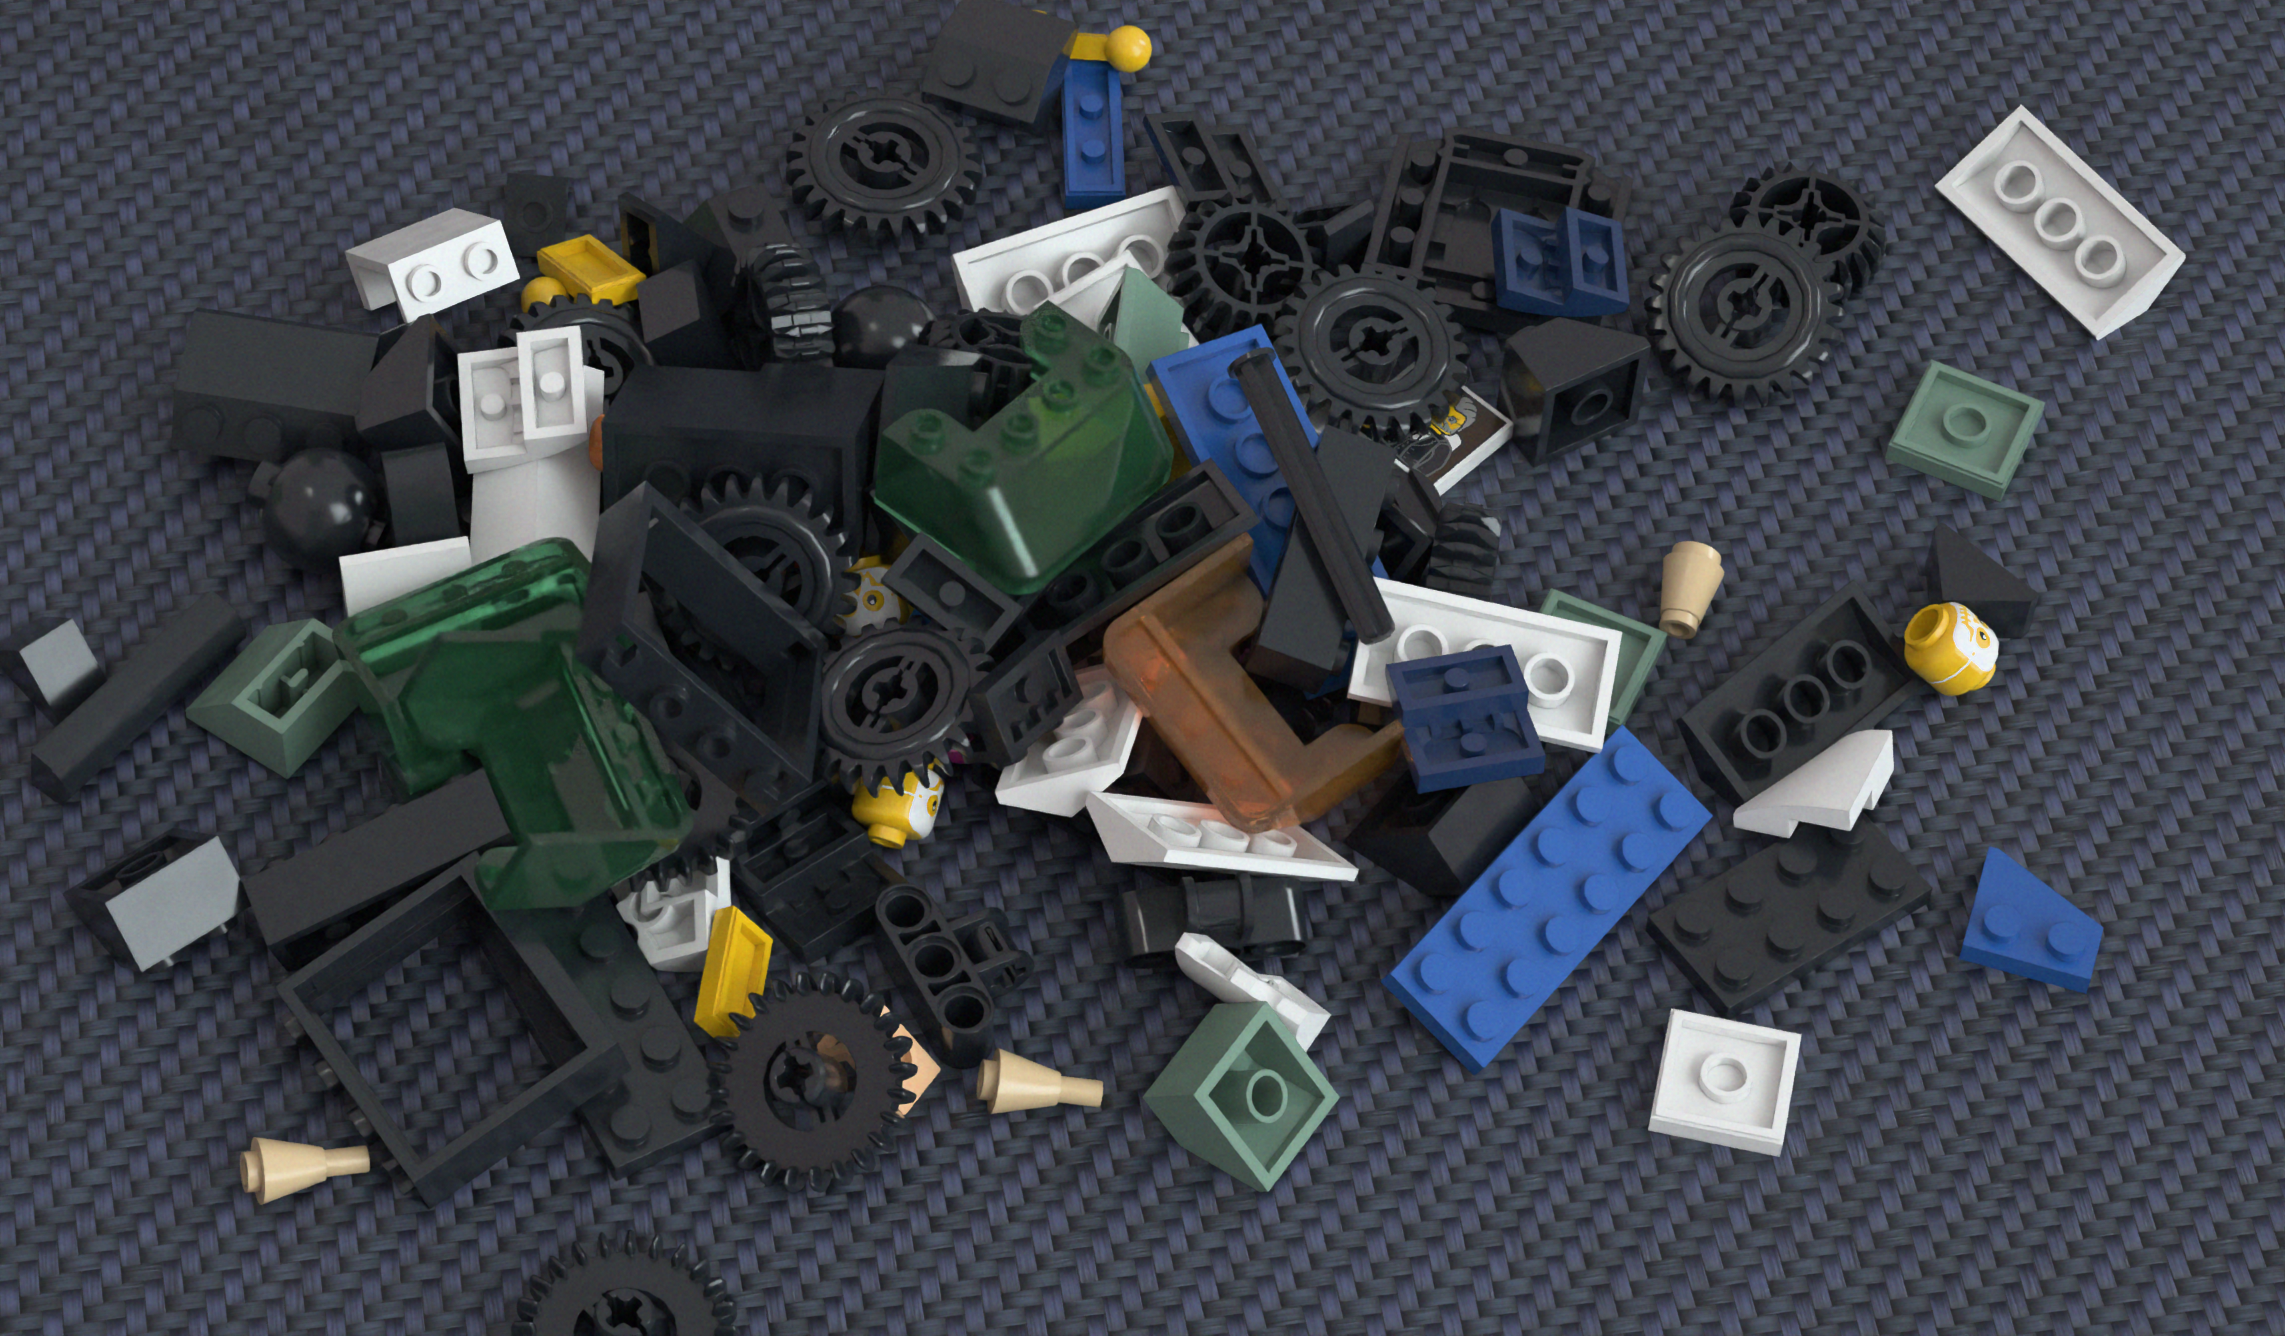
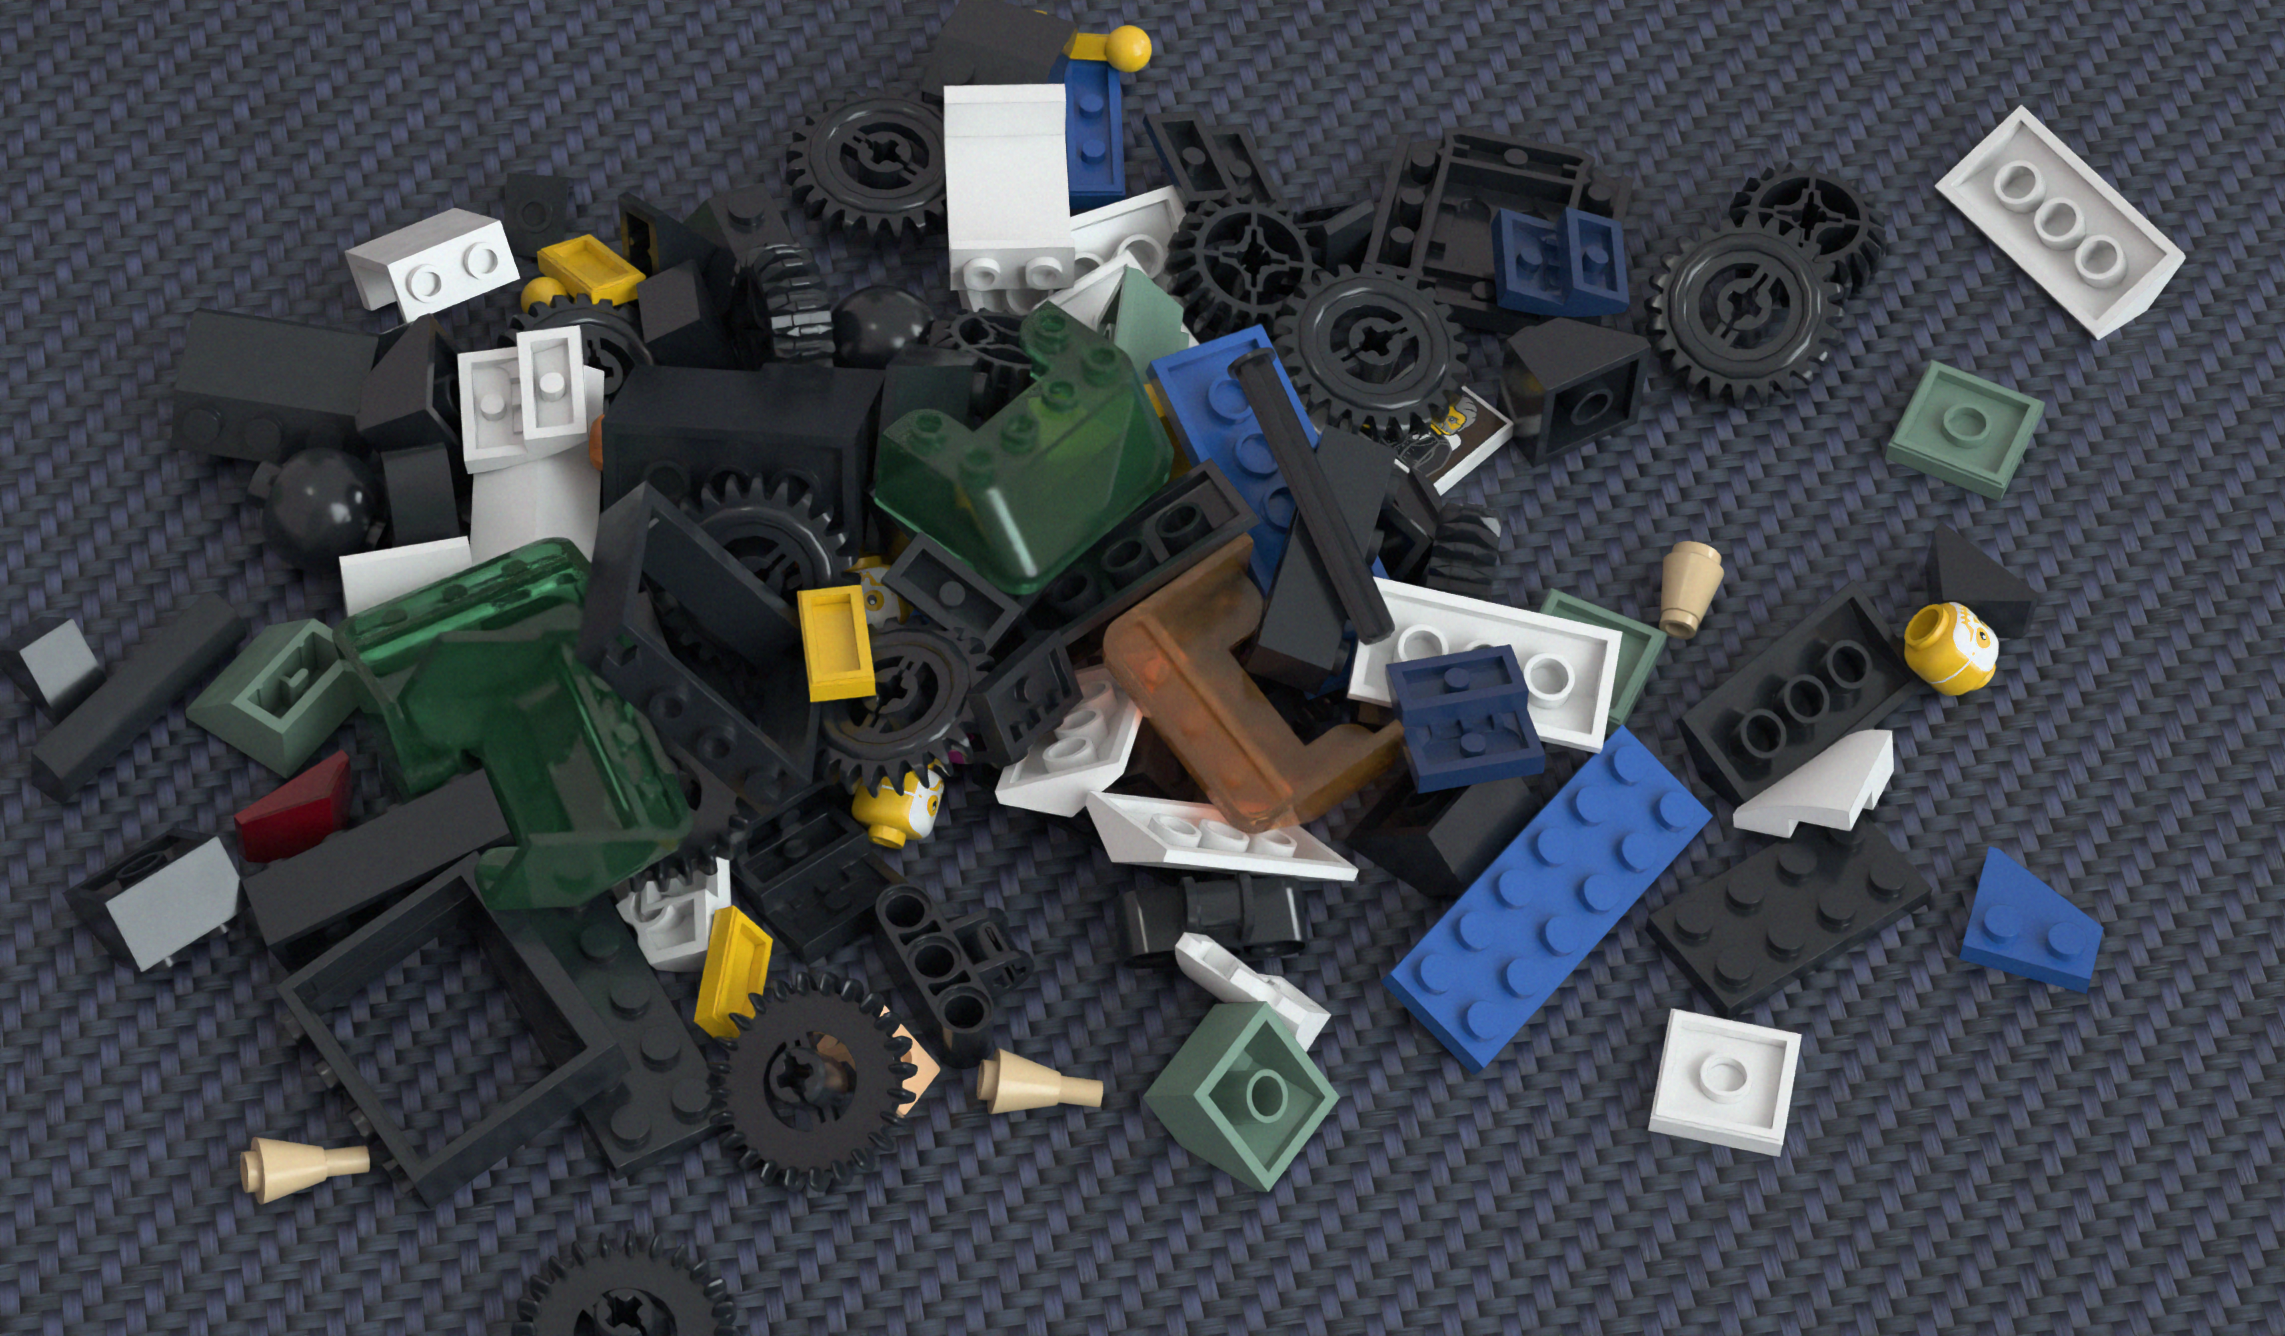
(297, 813): none -> dark red slope
(836, 643): none -> yellow tile
(1007, 187): none -> white panel

